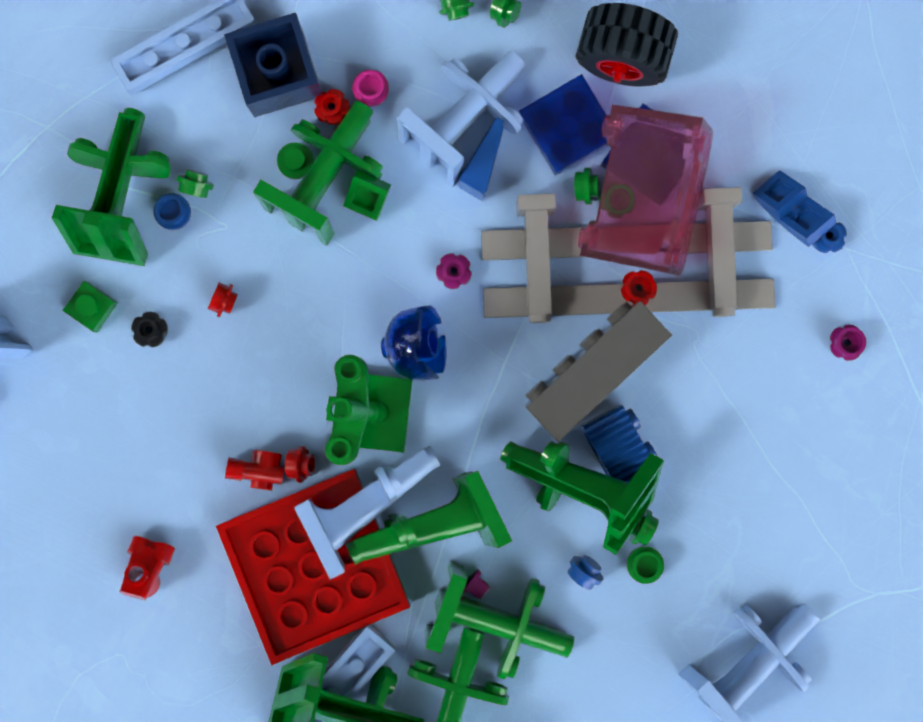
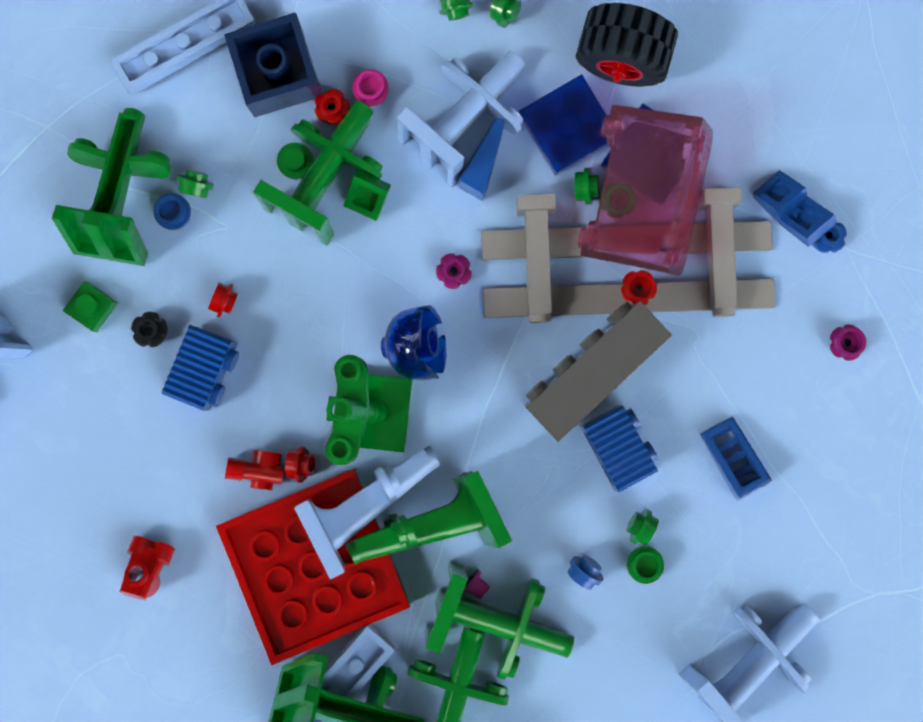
(201, 368): none -> blue brick
(618, 500): green piece -> none
(755, 465): none -> blue slope

